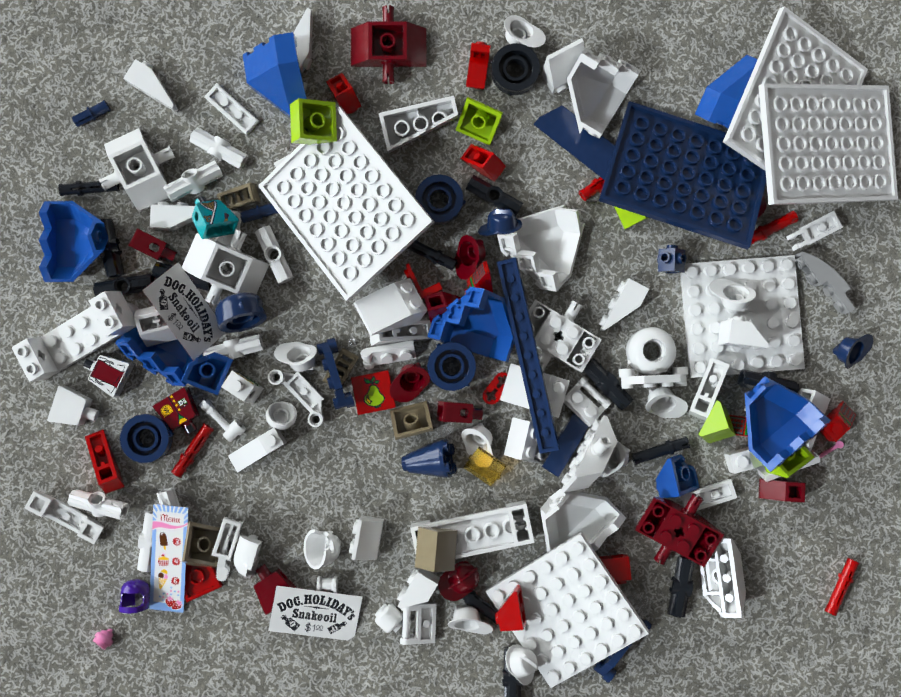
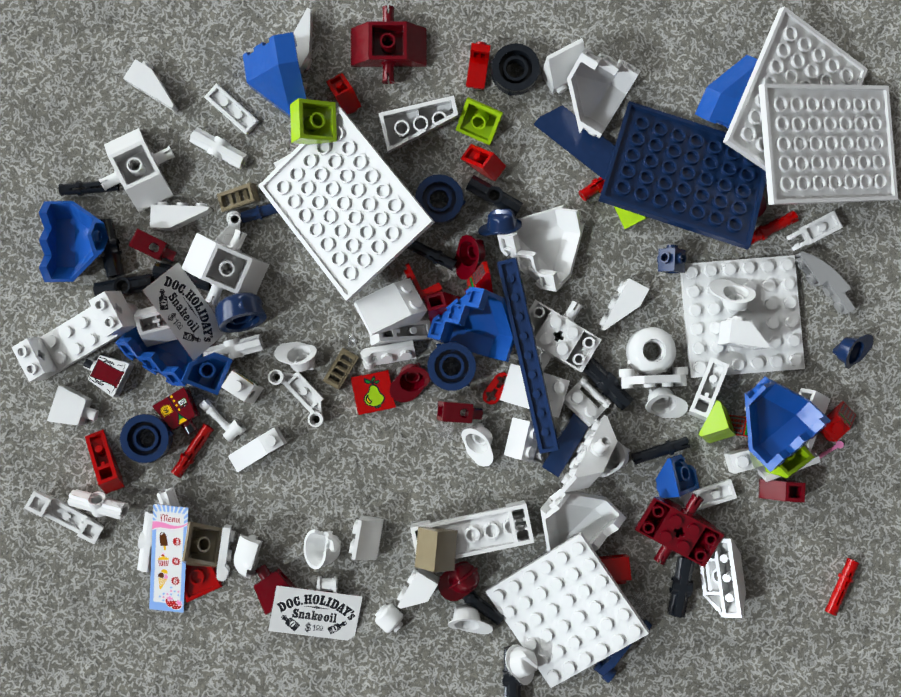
(91, 113): dark blue axle -> none
(104, 638): bright pink plate -> none
(128, 593): dark purple helmet -> none
(193, 181): white piece -> none
(213, 218): teal torso -> none
(232, 522): white tile -> none
(269, 244): white piece -> none
(281, 415): white piece -> none
(327, 349): dark blue plate -> none
(411, 420): dark tan slope -> none
(424, 624): white plate -> none
(431, 460): dark blue cone -> none
(484, 466): clear yellow piece -> none
(511, 613): red slope -> none
(522, 32): white piece -> none
(750, 379): black piece -> none

